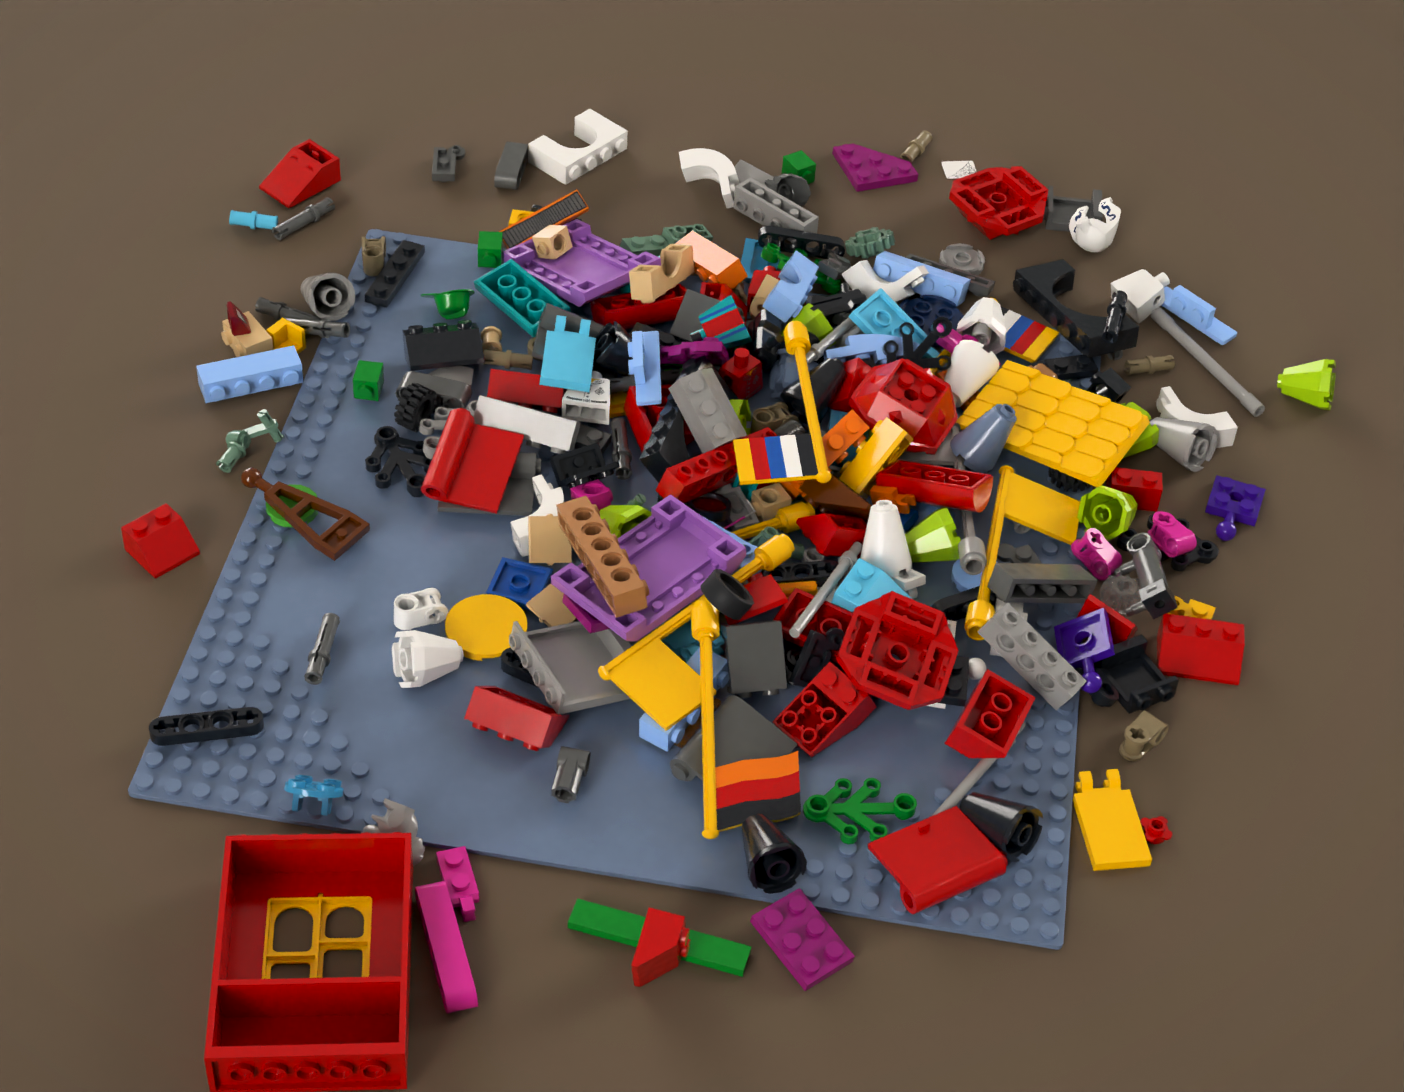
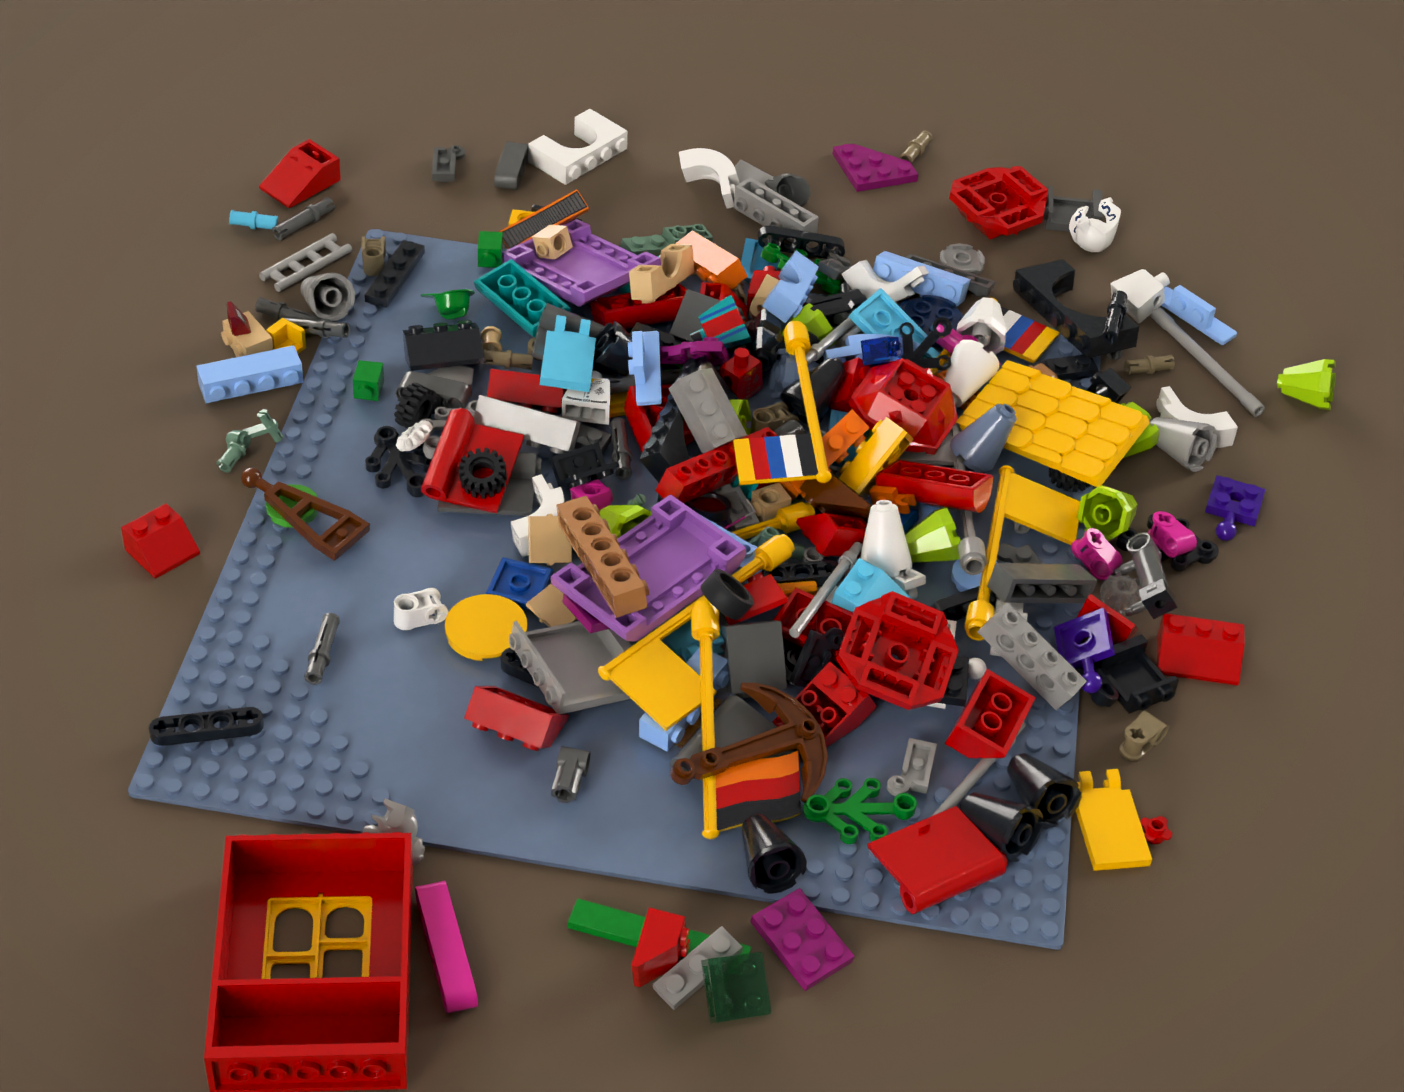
(300, 271): none -> light grey bar
(305, 786): dark azure plate -> none
(414, 436): none -> white gear
(424, 657): white cone -> none
(460, 880): dark pink hinge -> none
(485, 485): none -> black tyre
(687, 974): none -> light grey plate
(736, 987): none -> clear green bracket
(777, 740): none -> reddish brown piece
(800, 165): green brick -> none
(869, 242): sand green gear -> none
(881, 350): none -> clear blue brick
(915, 768): none -> light grey hinge
(958, 169): white sticker -> none
(1044, 788): none -> black cone
(1143, 485): red slope -> none
(1193, 609): yellow plate -> none

